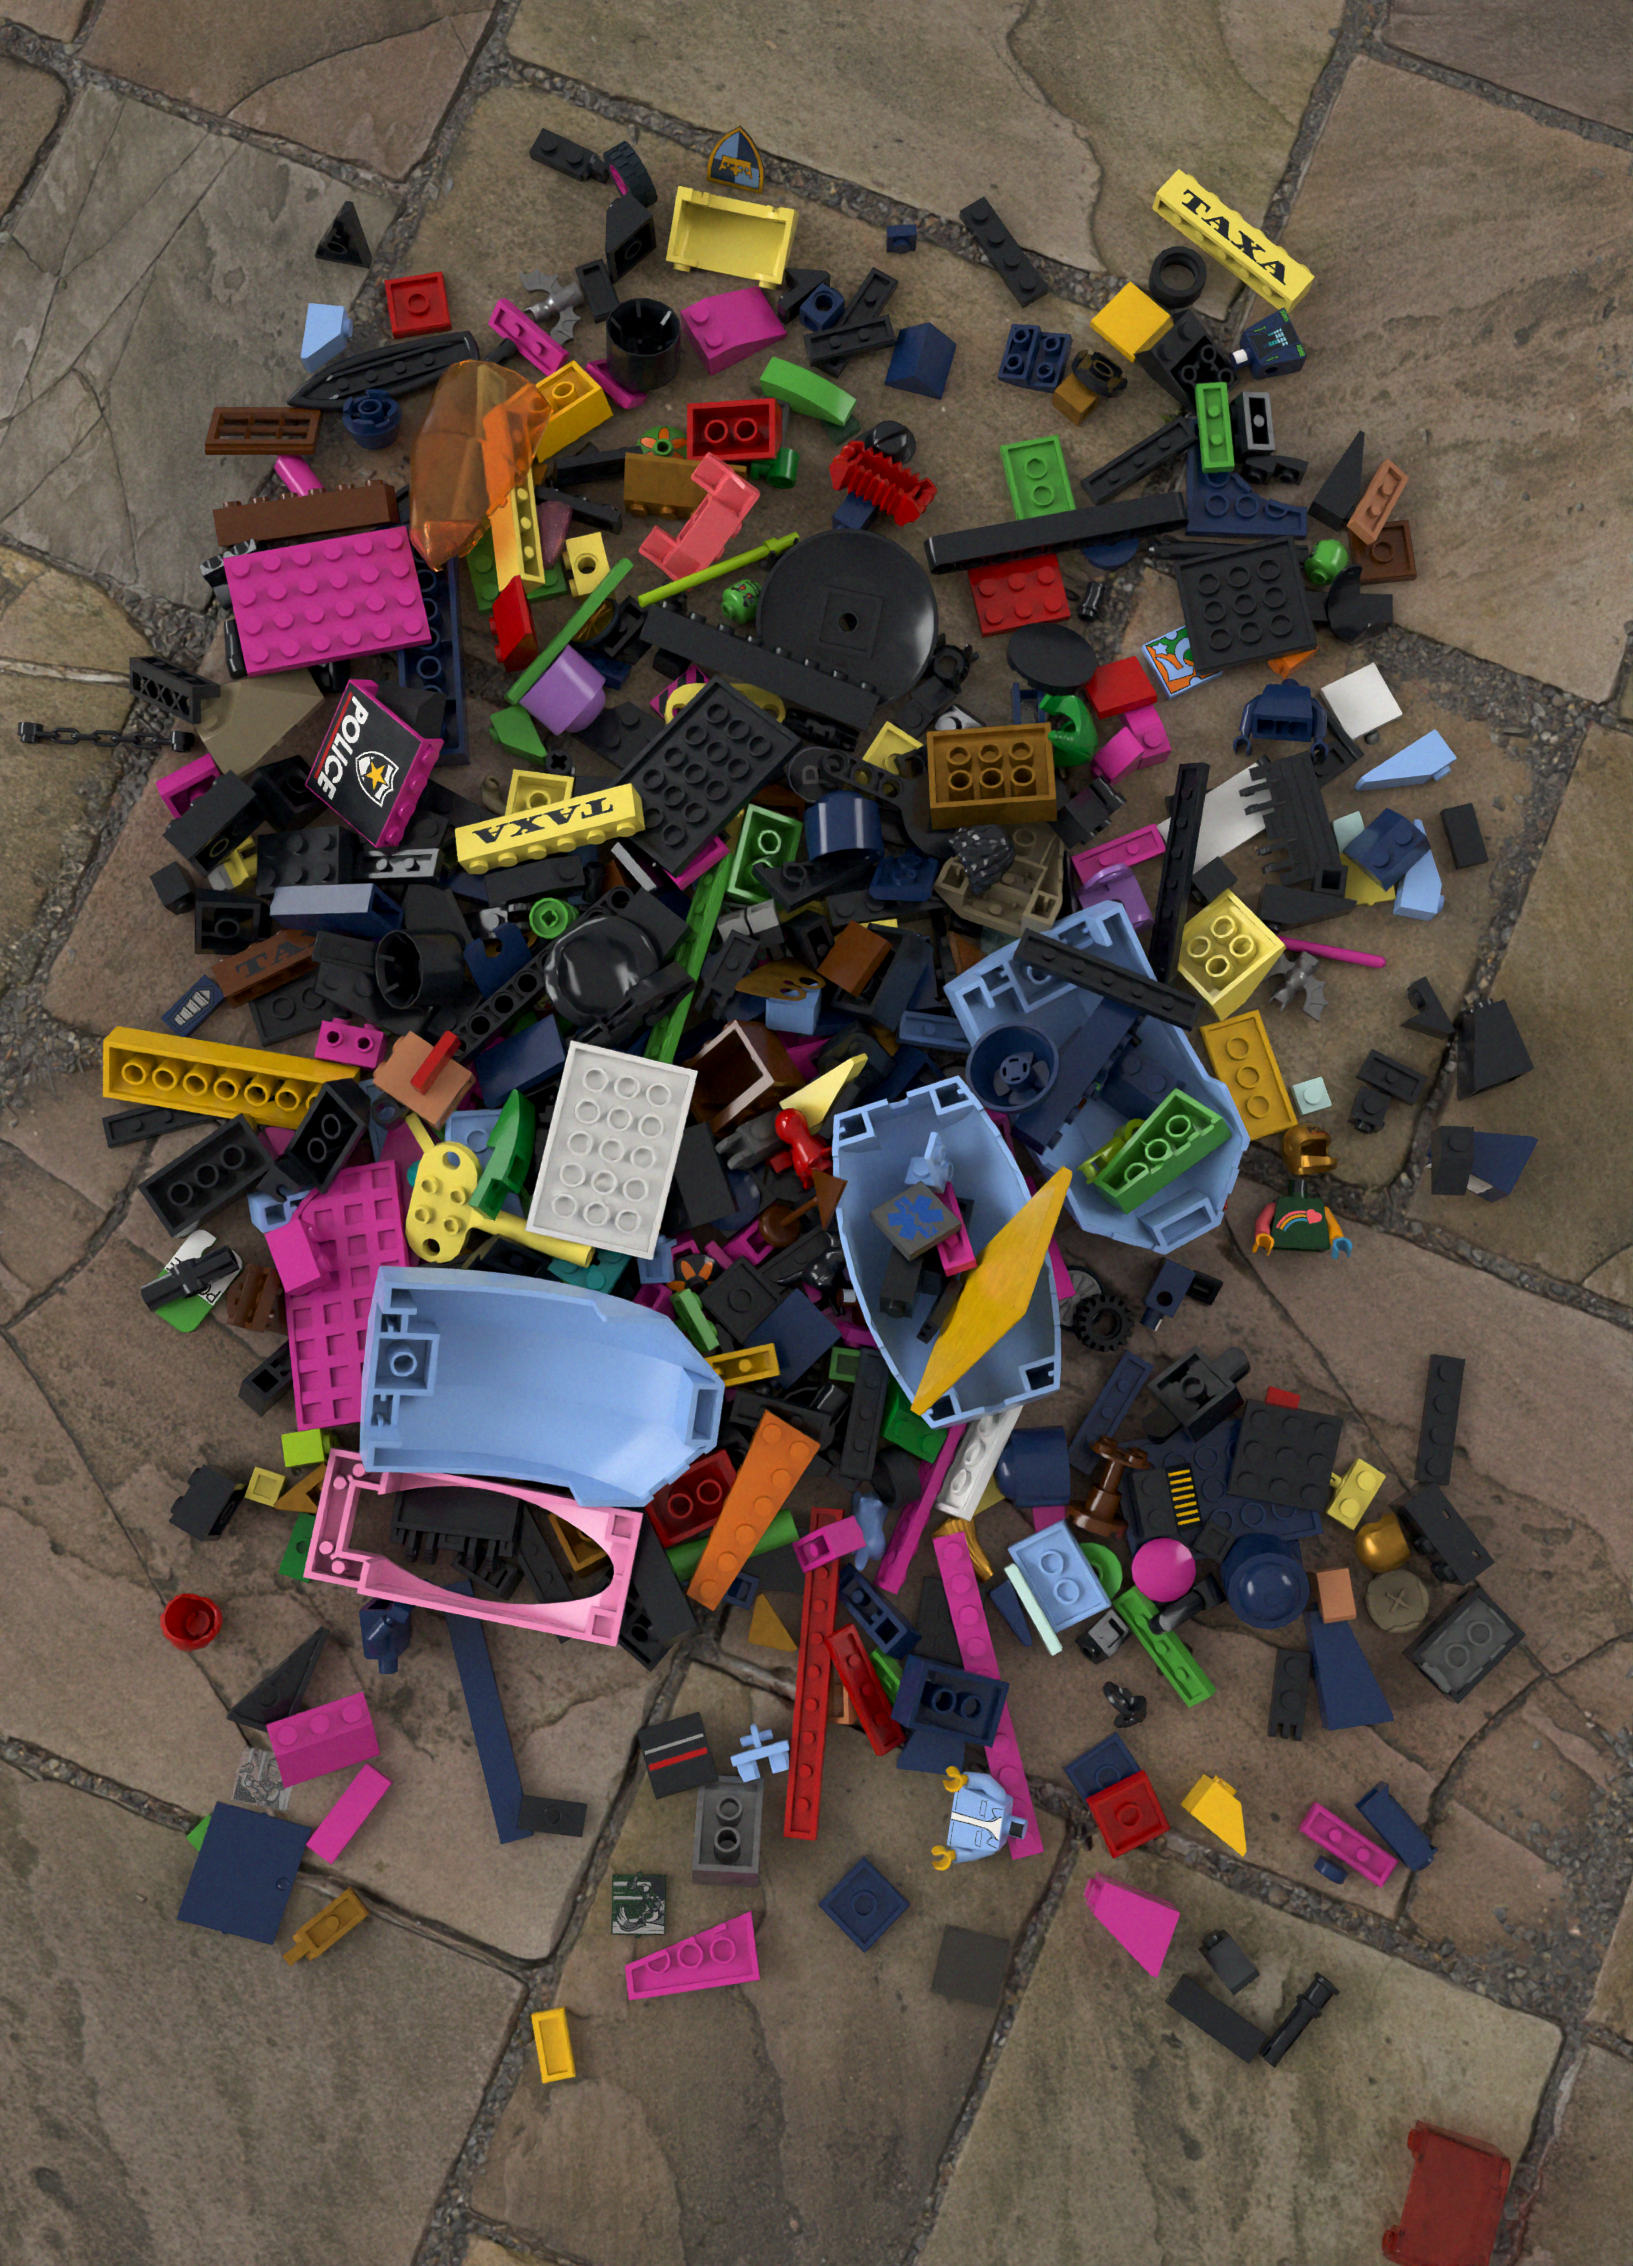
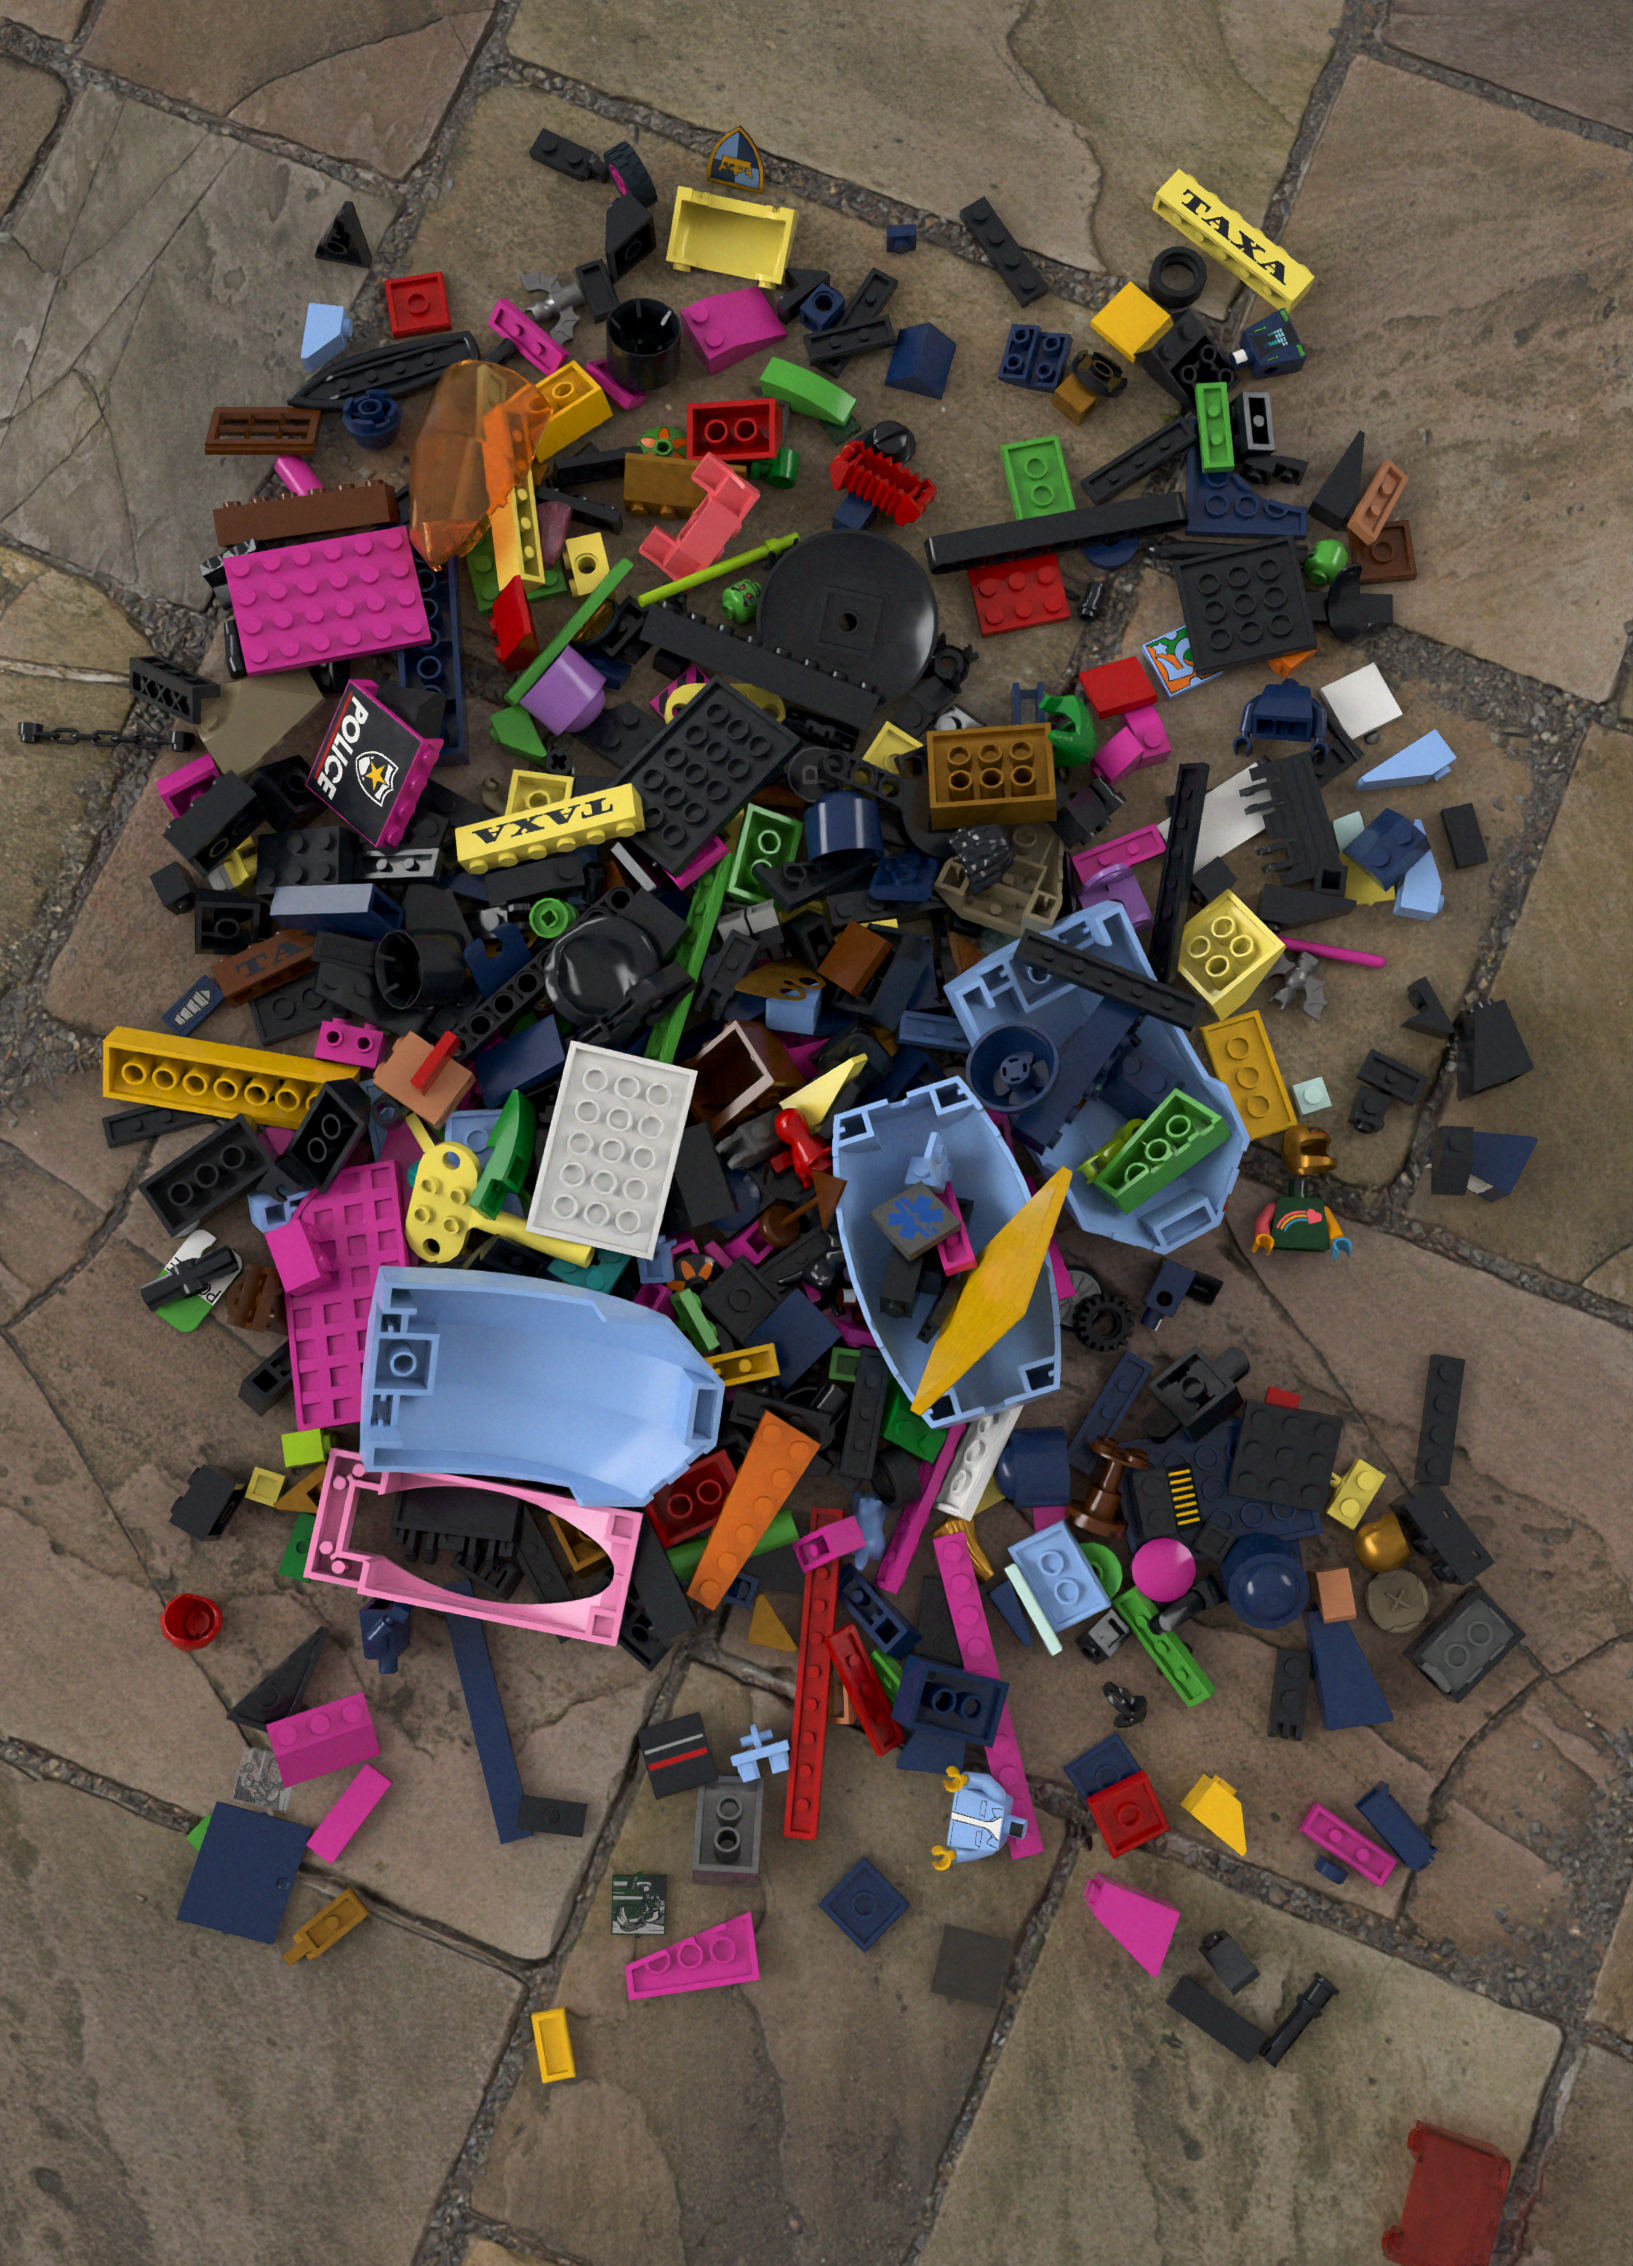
(1051, 657): black tile -> none

